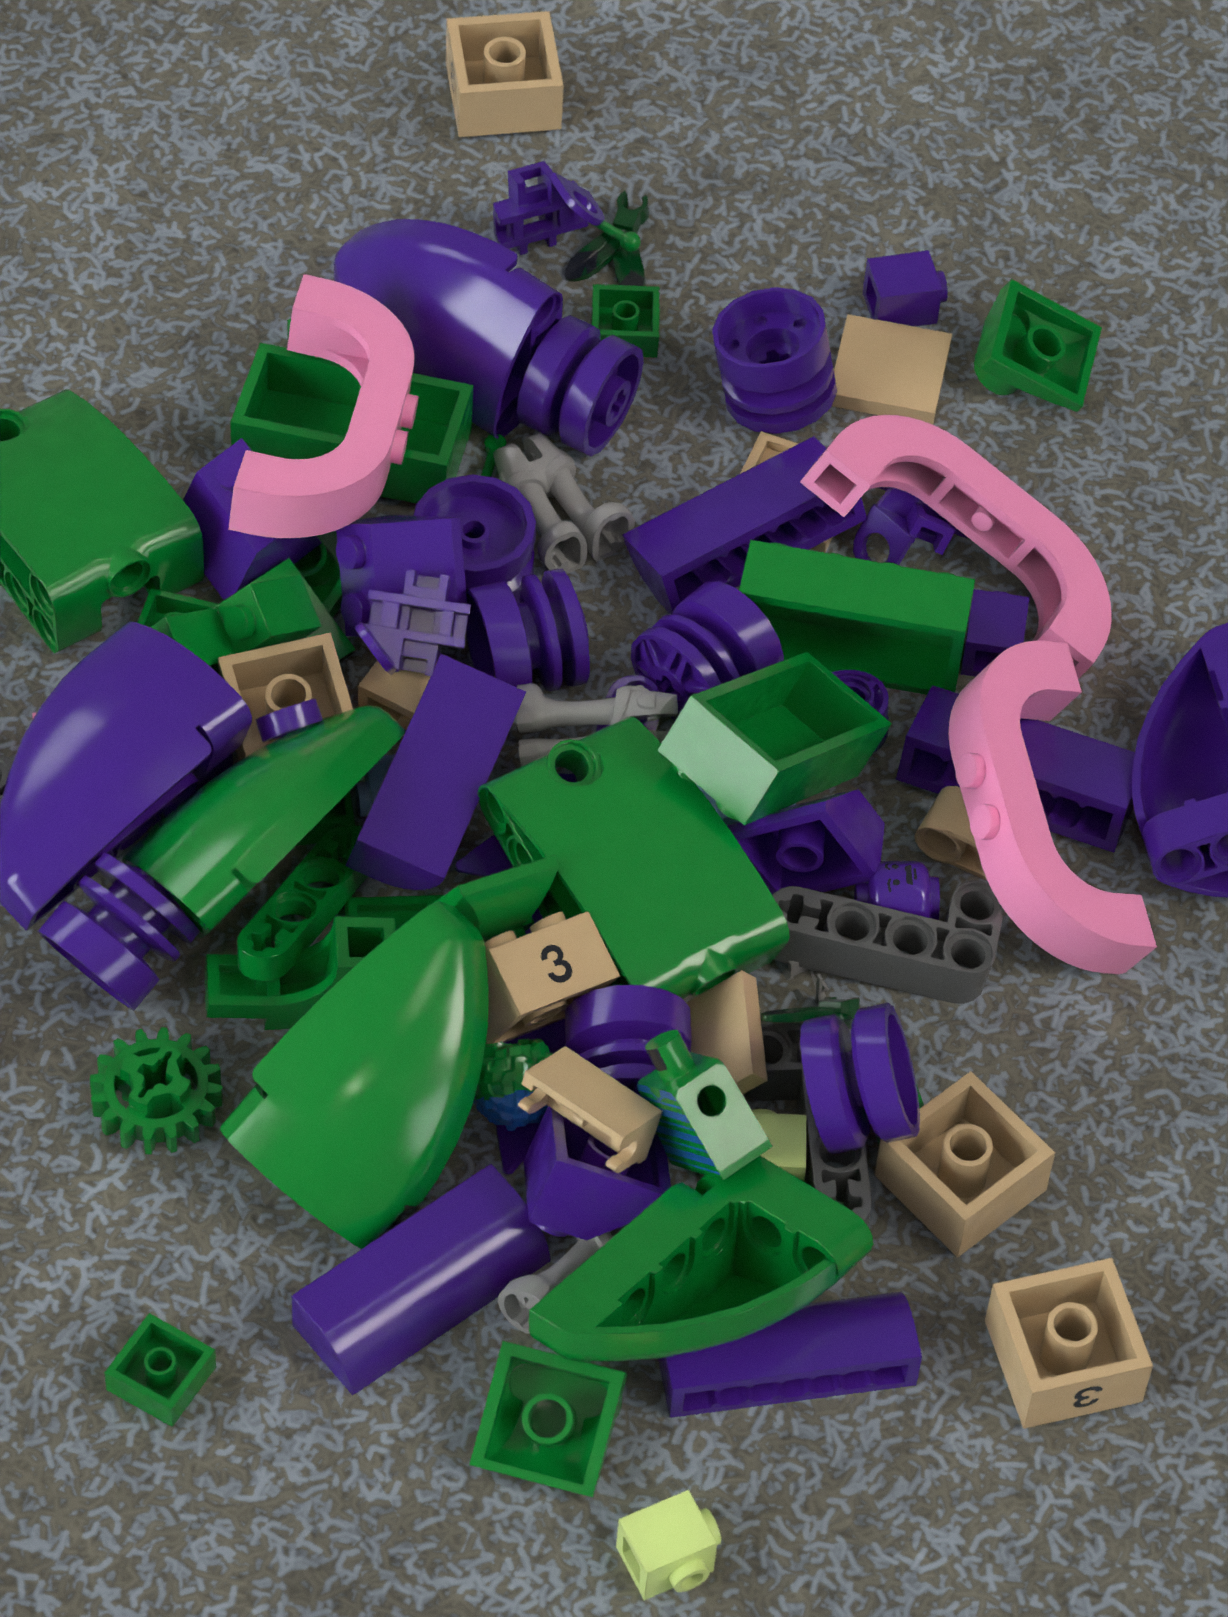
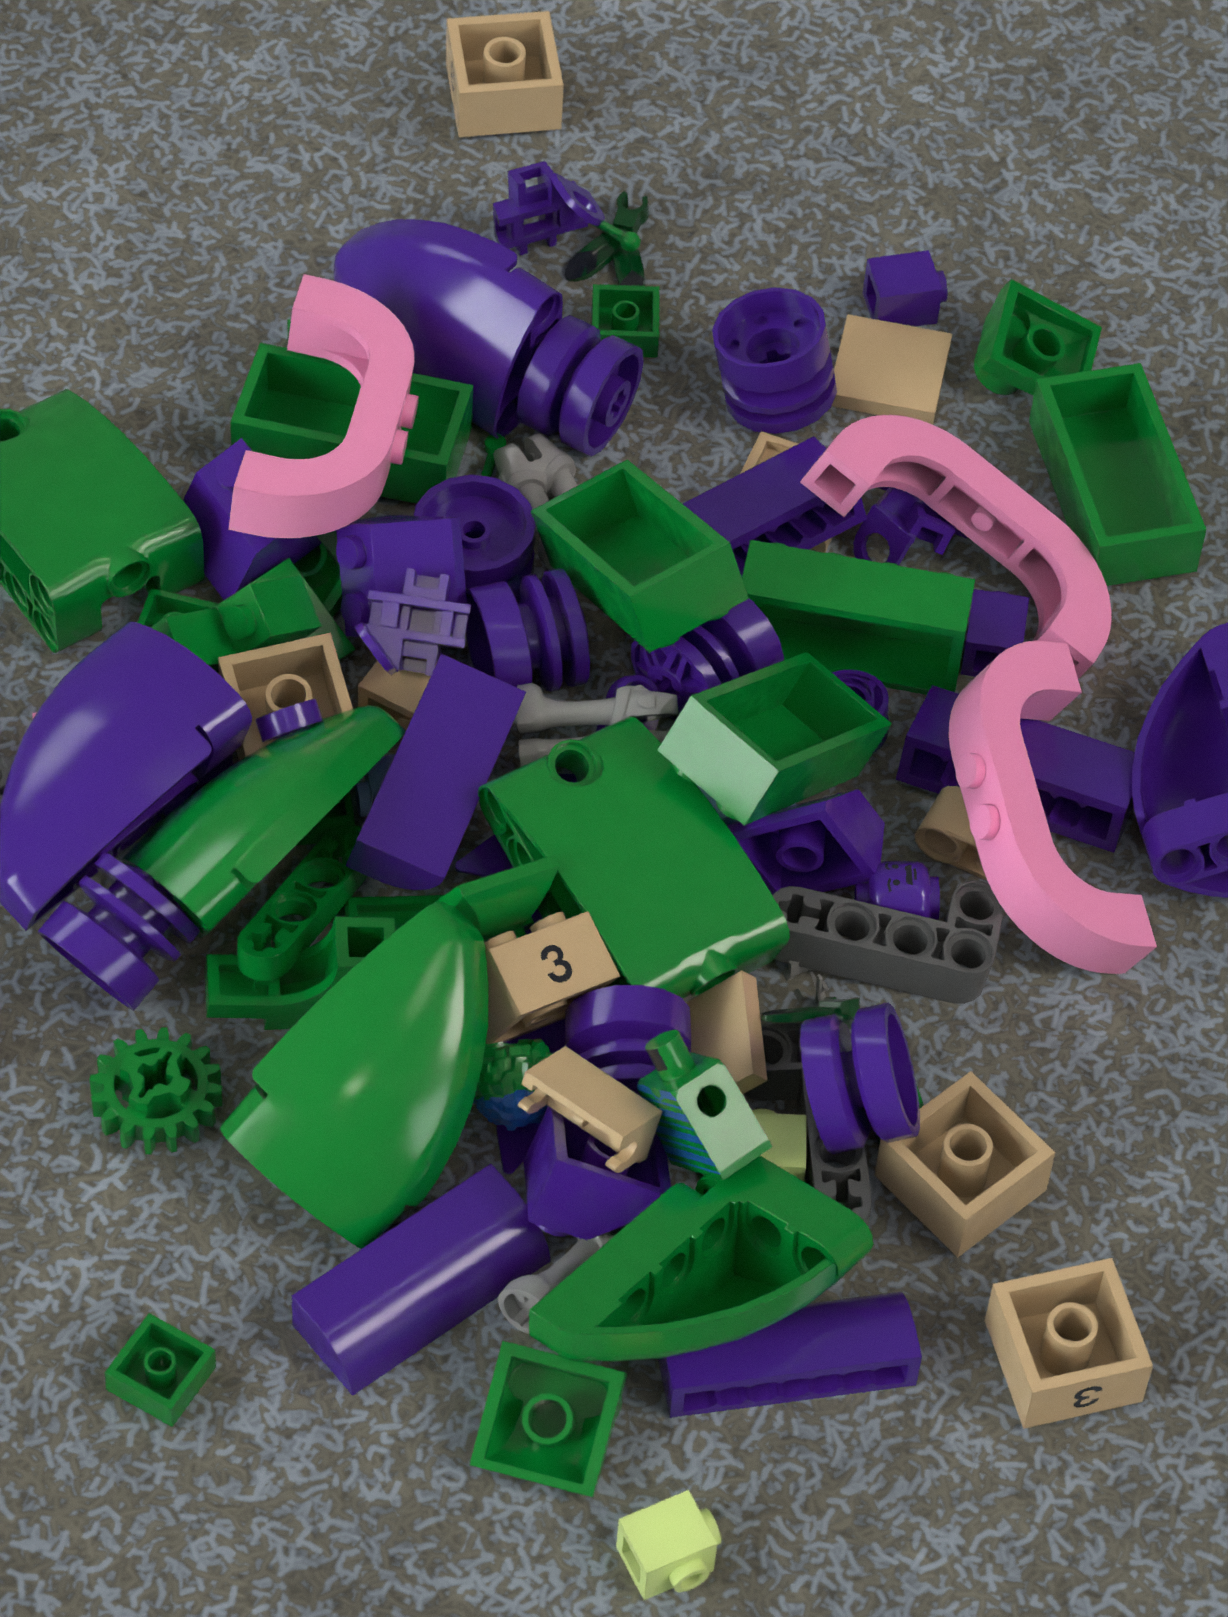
(640, 555): none -> green piece
(1117, 473): none -> green piece

